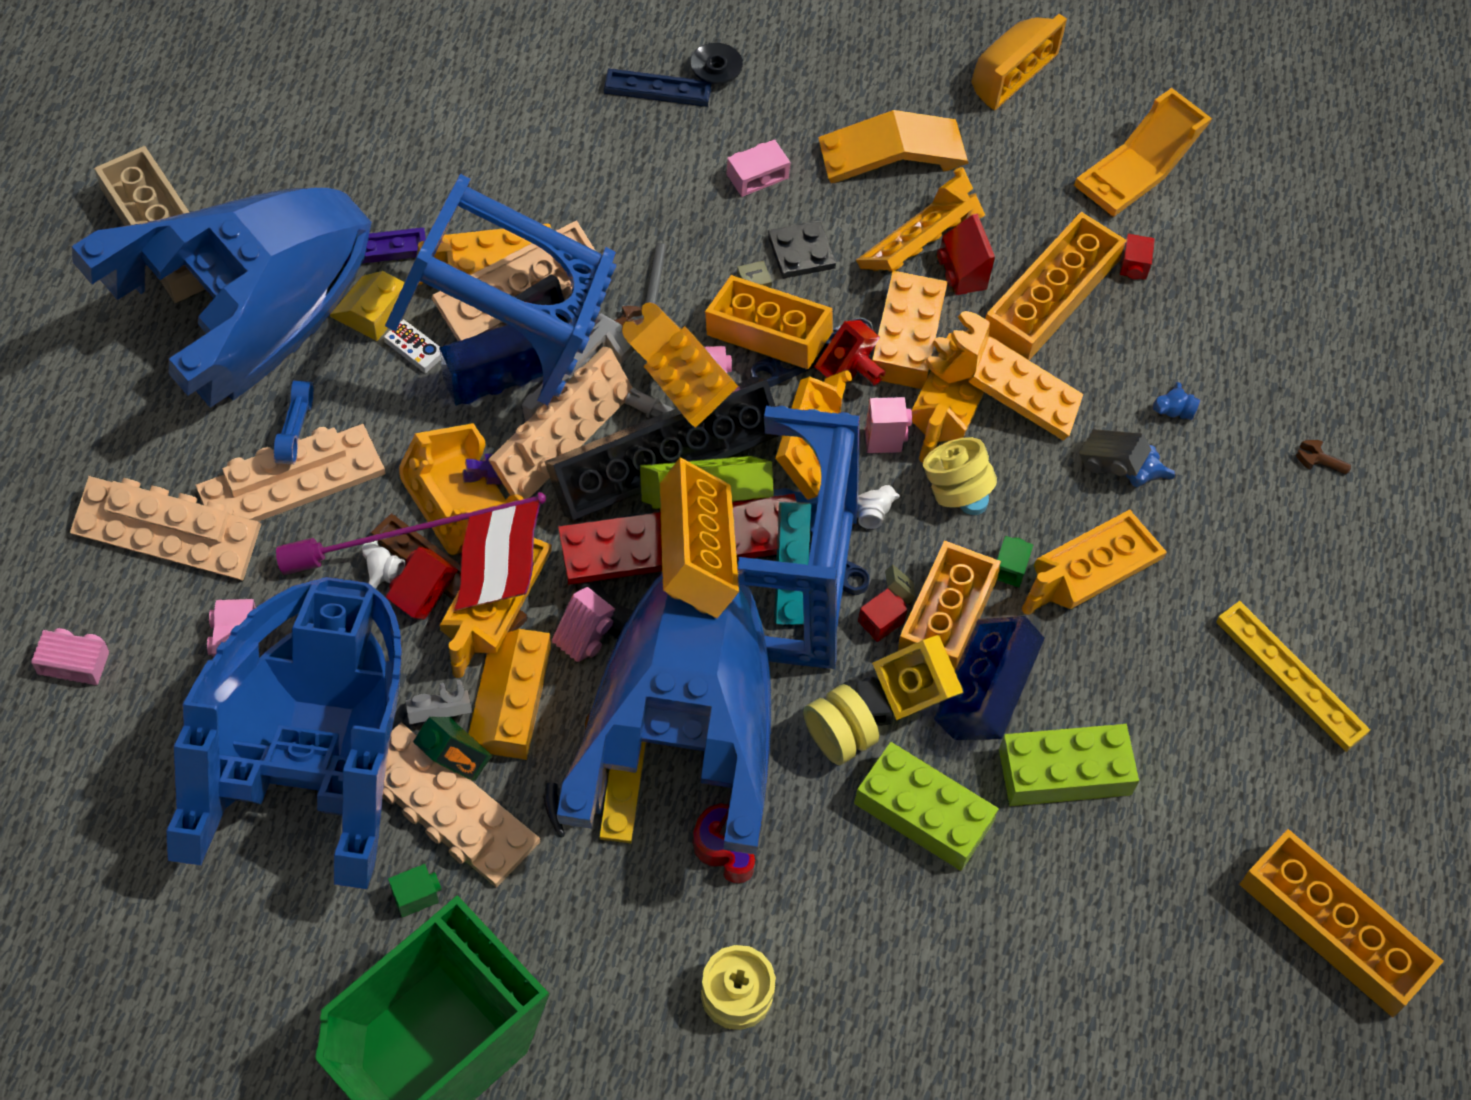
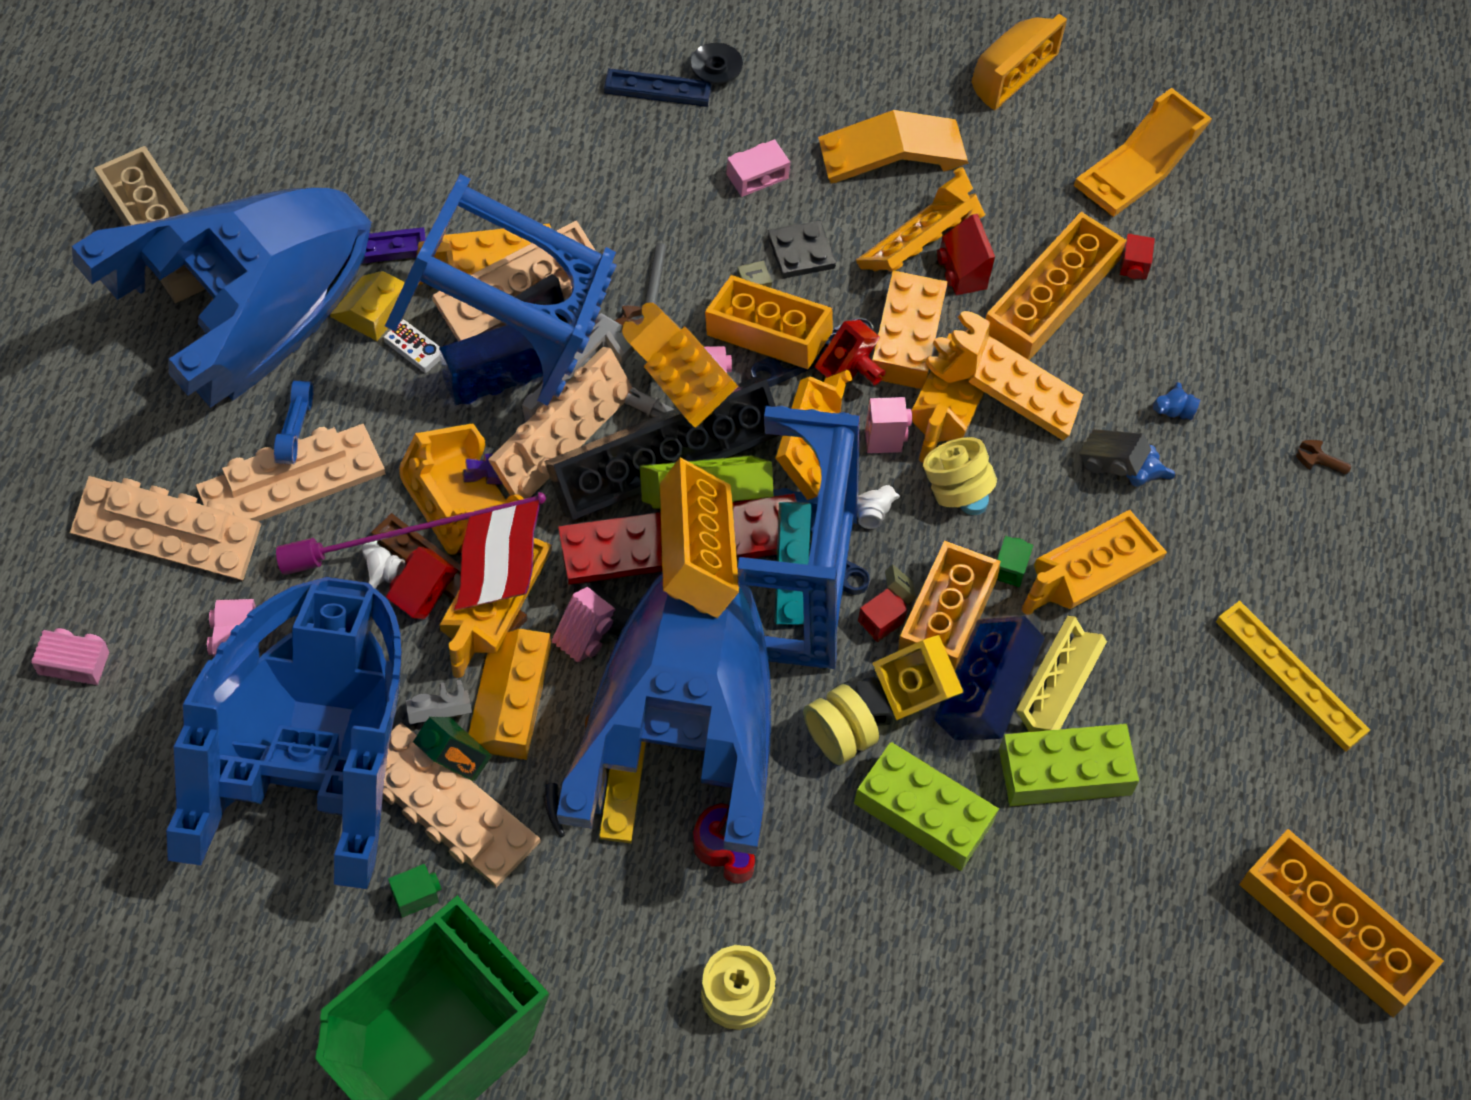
(1064, 681): none -> light yellow fence

